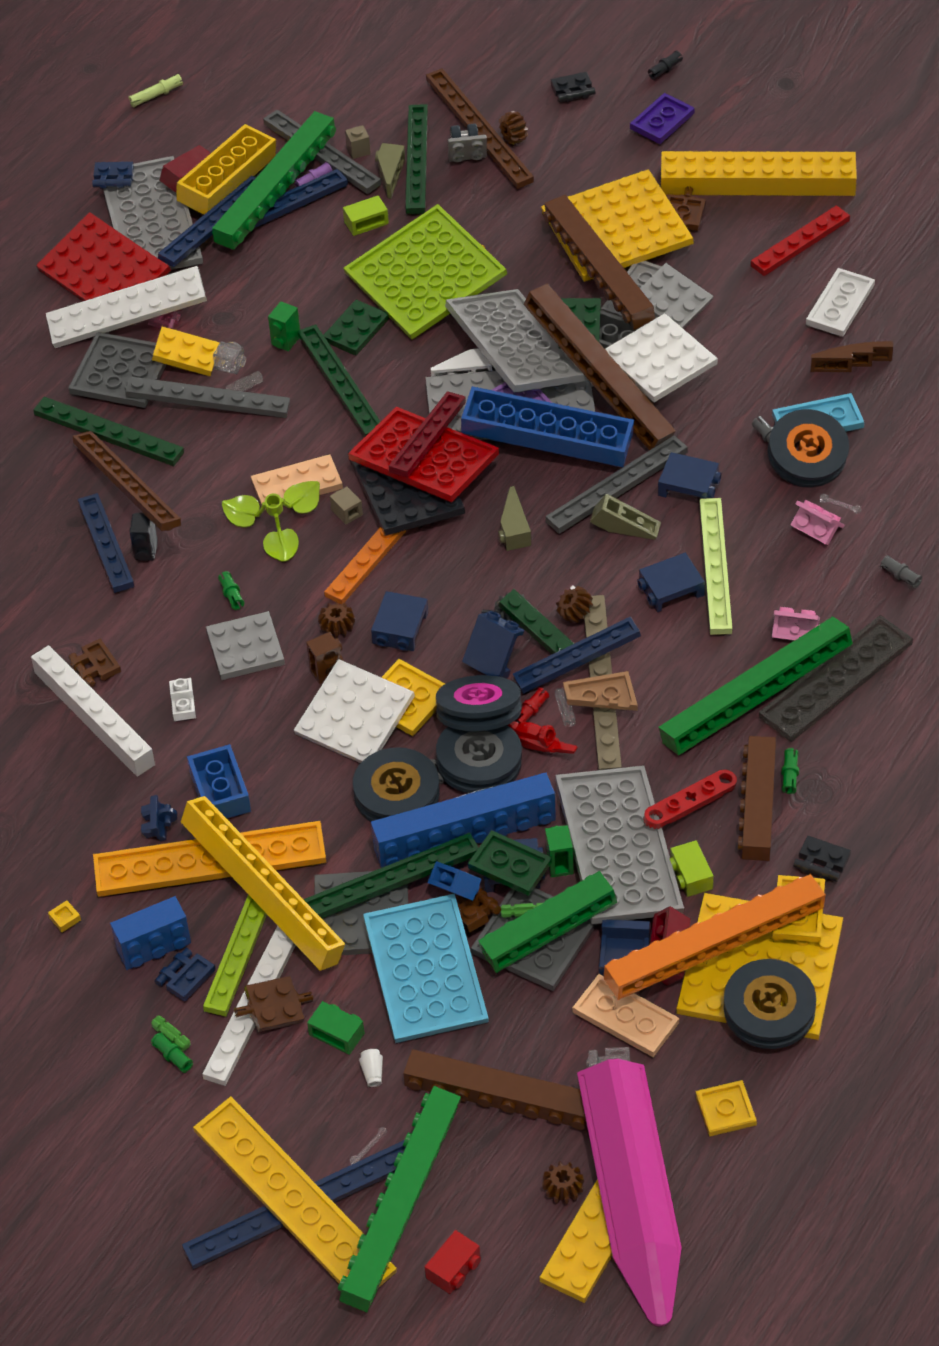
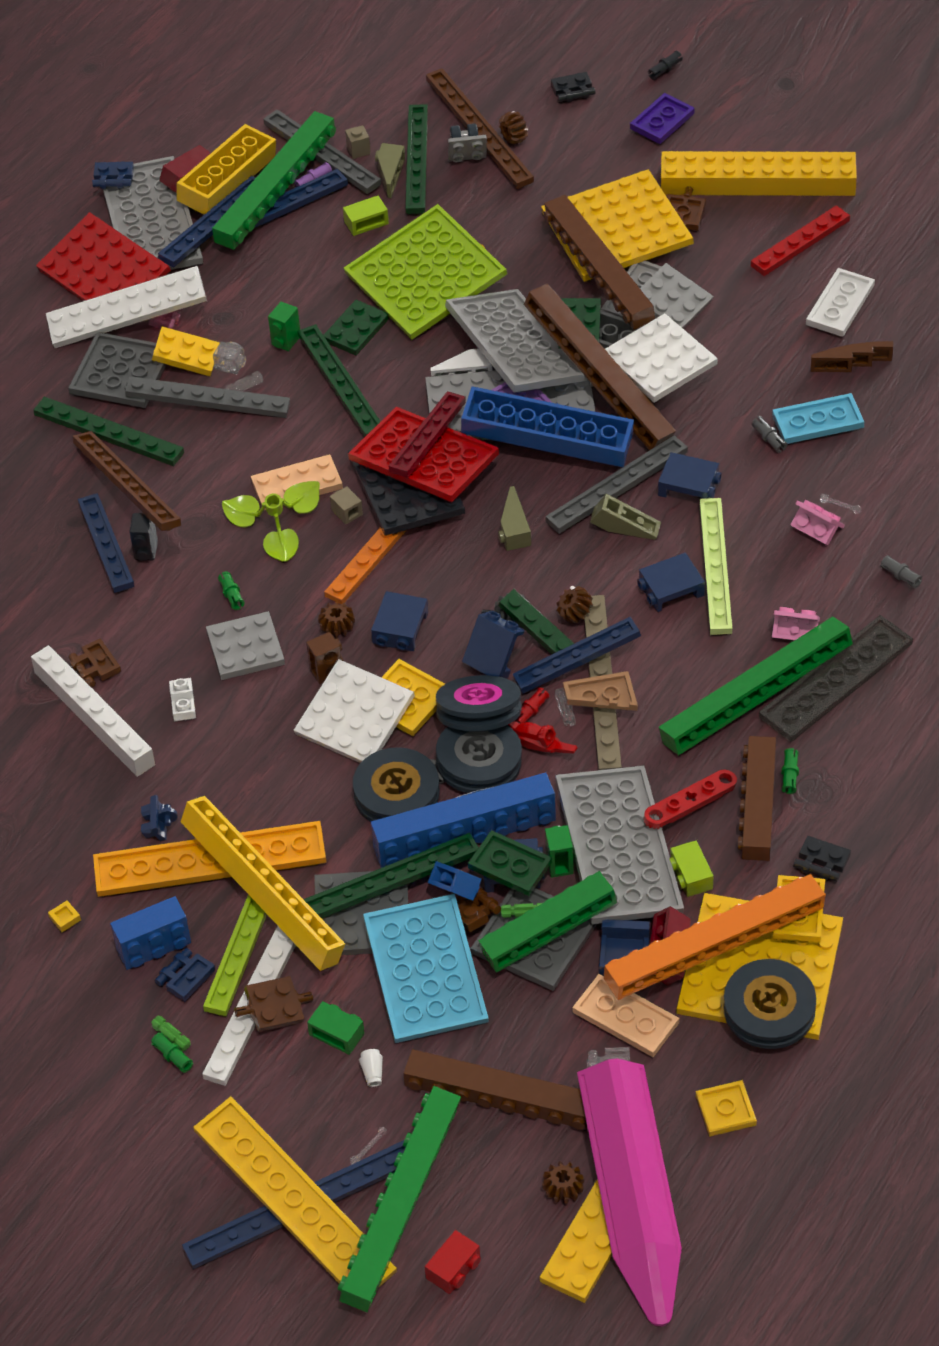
(163, 86): yellowish green pin -> none
(220, 780): blue brick -> none
(812, 430): black wheel -> none

